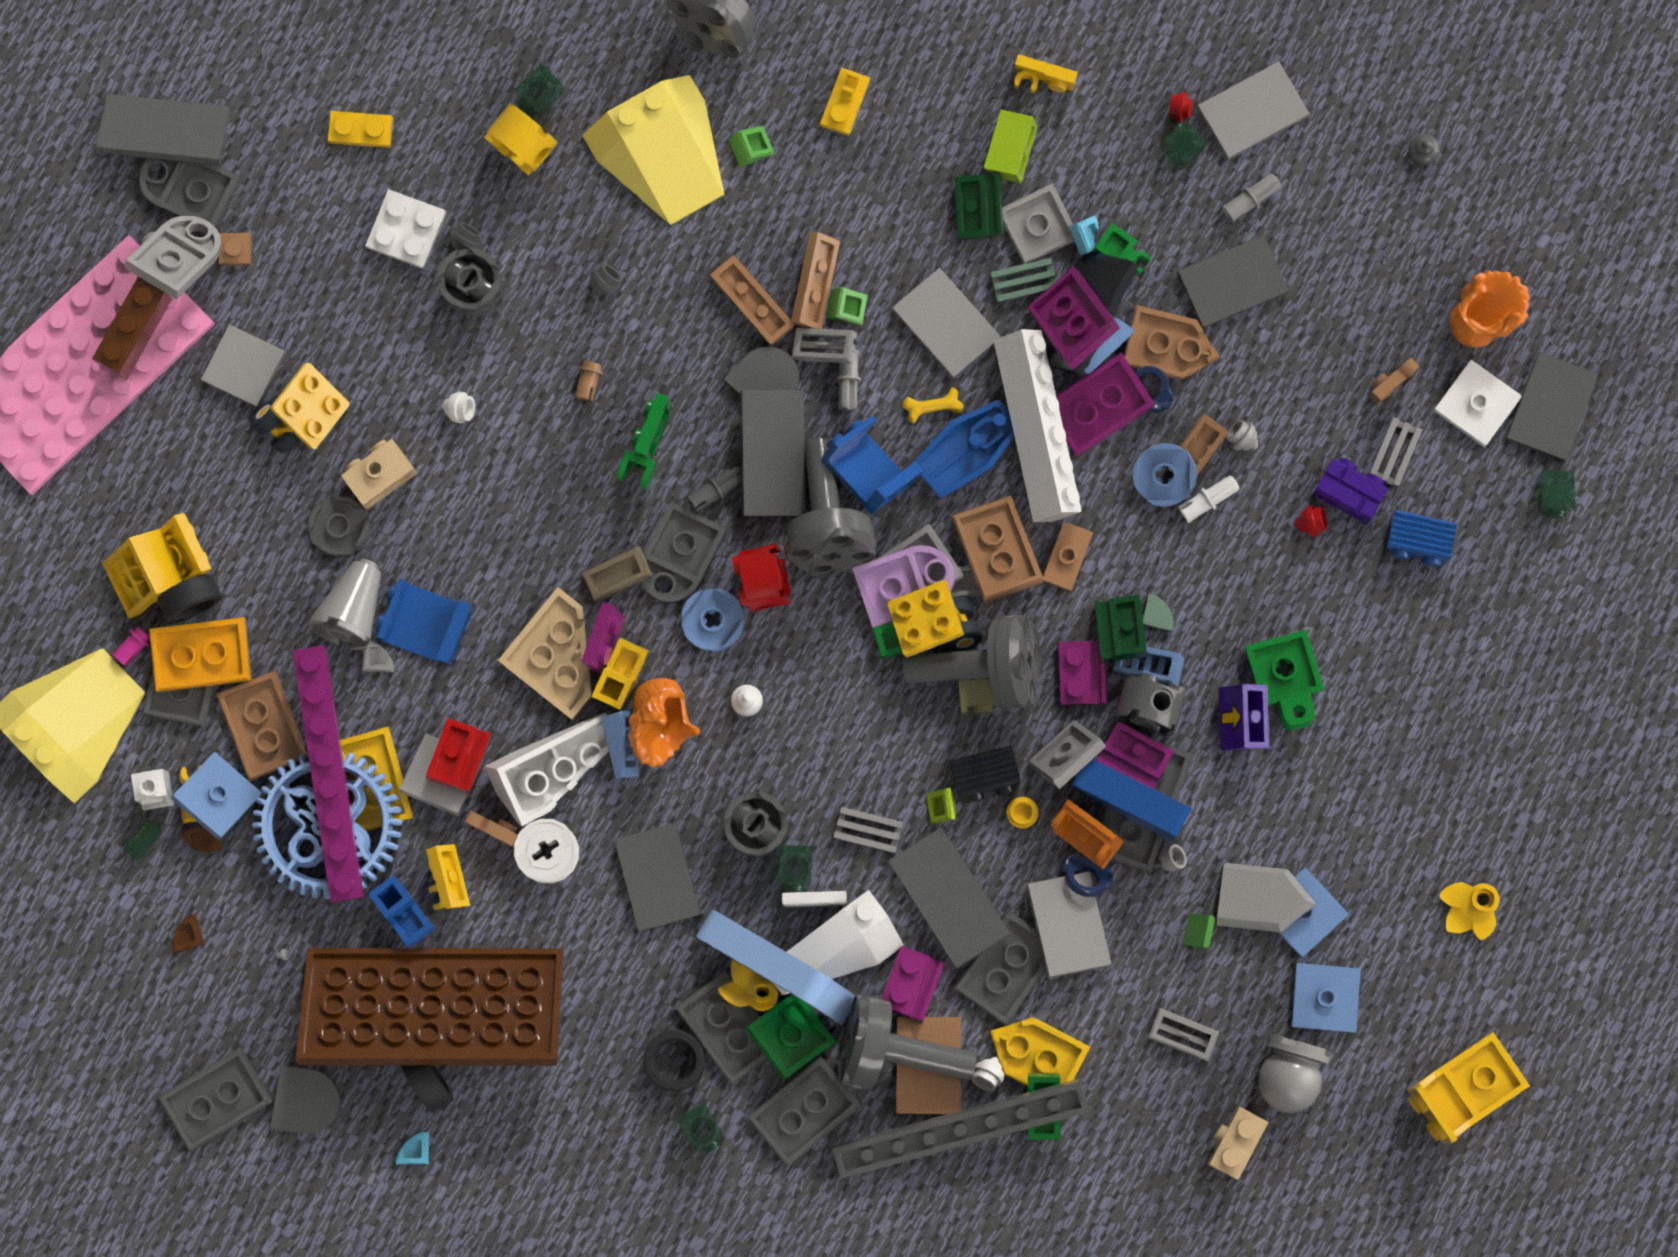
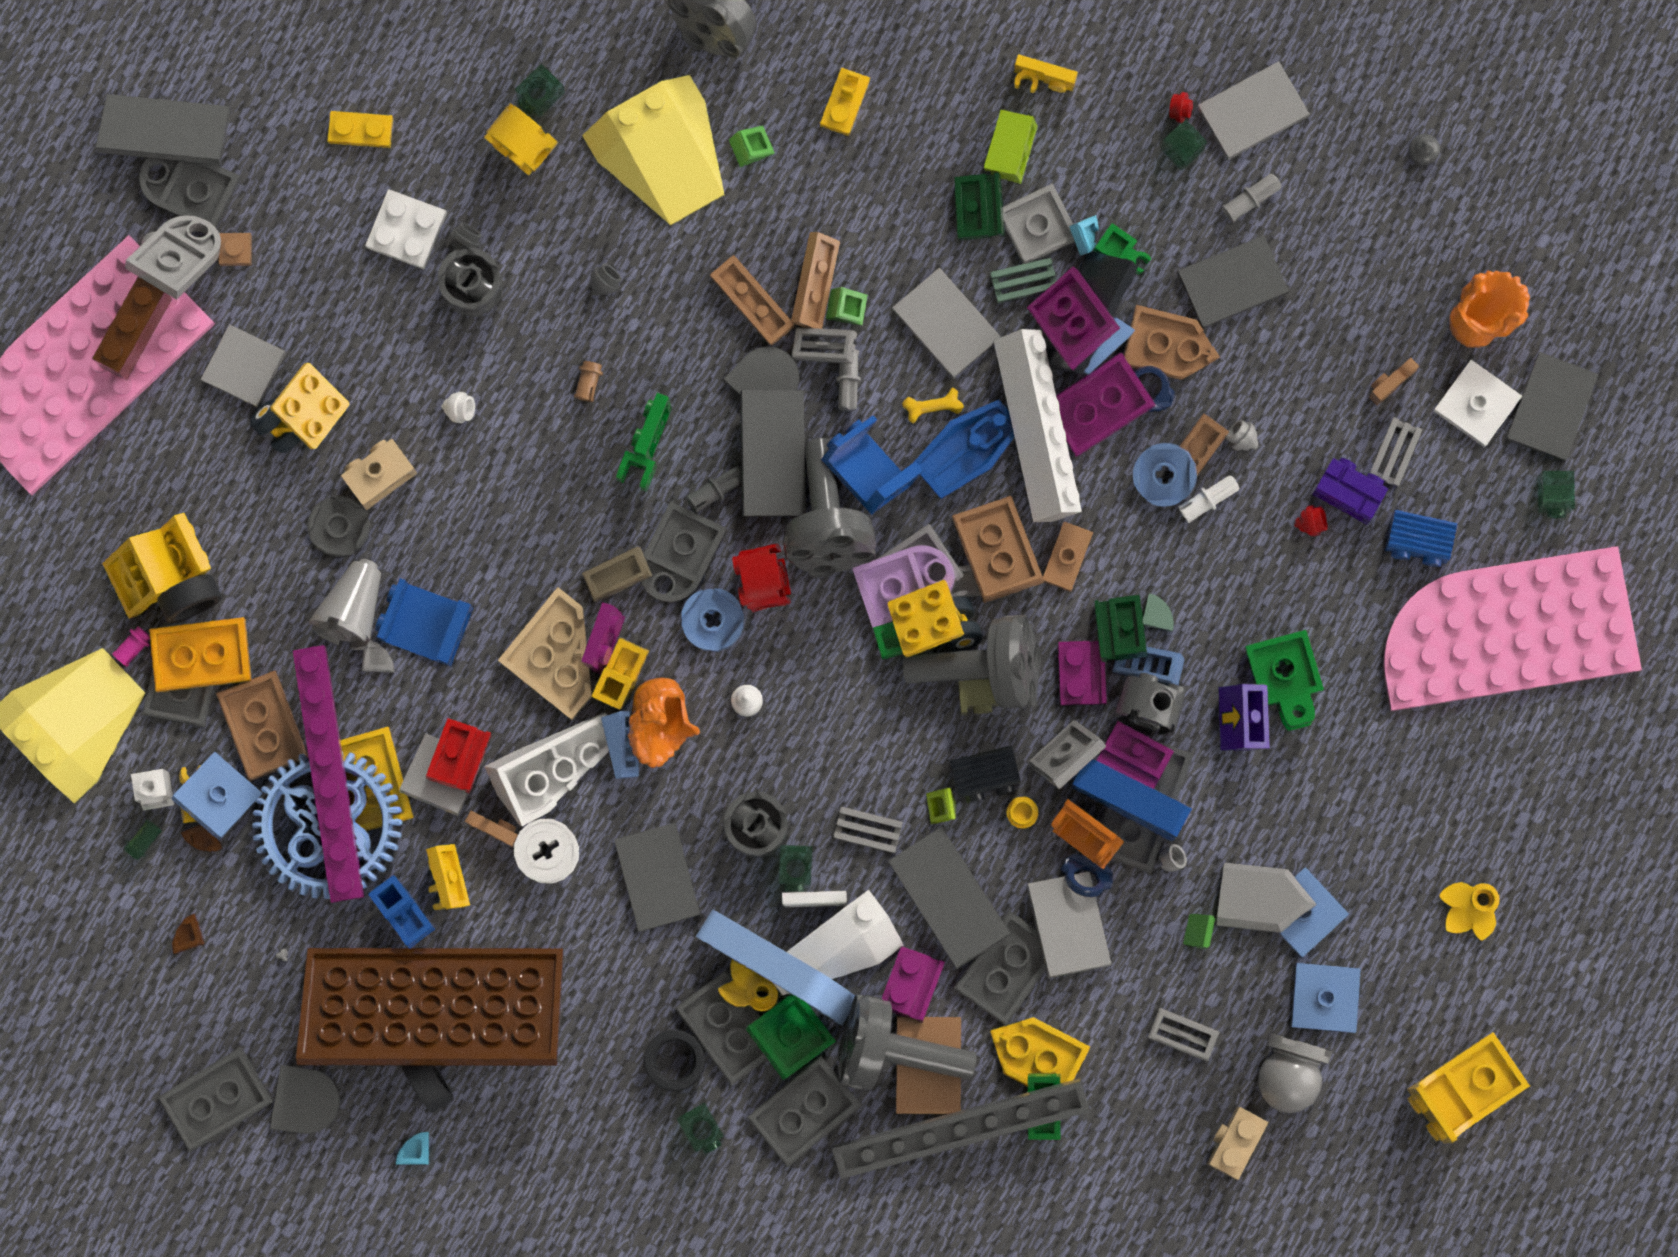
(988, 1074): white plate -> none
(1511, 630): none -> bright pink plate

